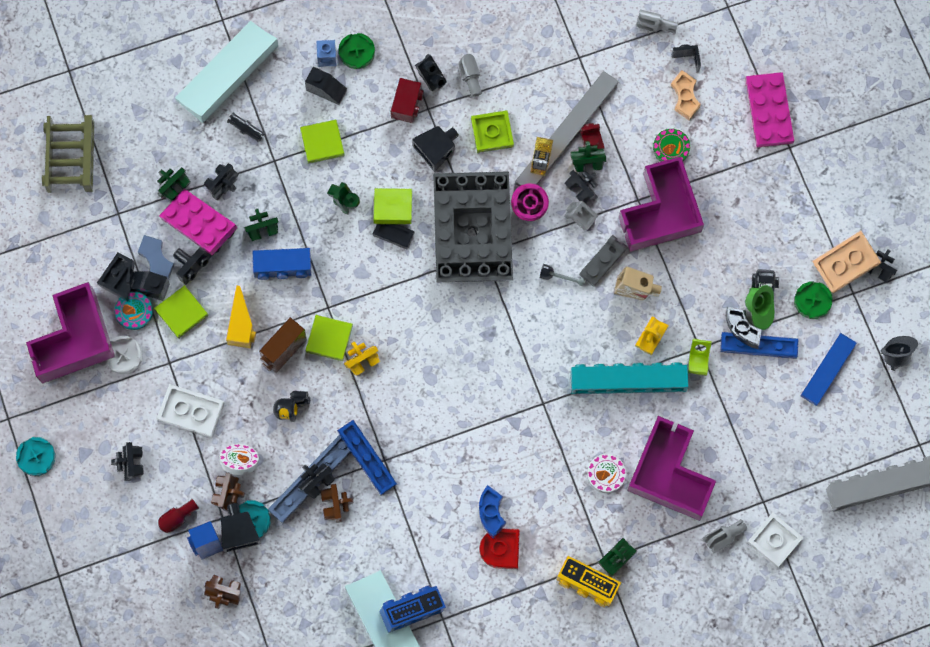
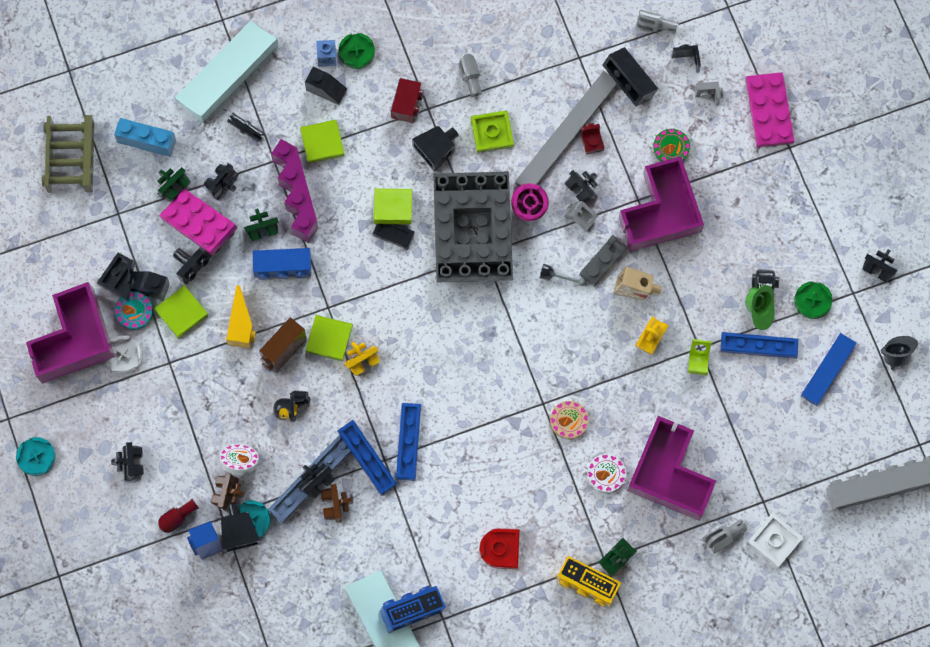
(145, 137): none -> dark azure brick
(152, 250): sand blue tile -> none
(190, 411): white tile -> none
(222, 594): reddish brown hips -> none
(299, 199): none -> magenta brick
(343, 197): dark green hips -> none
(408, 441): none -> blue tile
(431, 73): black hips -> none
(489, 511): blue tile -> none
(541, 156): leg -> none
(569, 420): none -> tan tile
(588, 155): dark green hips -> none
(629, 379): teal brick -> none
(630, 76): none -> black brick
(687, 103): light nougat tile -> none
(708, 89): none -> light grey bracket
(742, 328): tile -> none
(847, 262): light nougat tile -> none

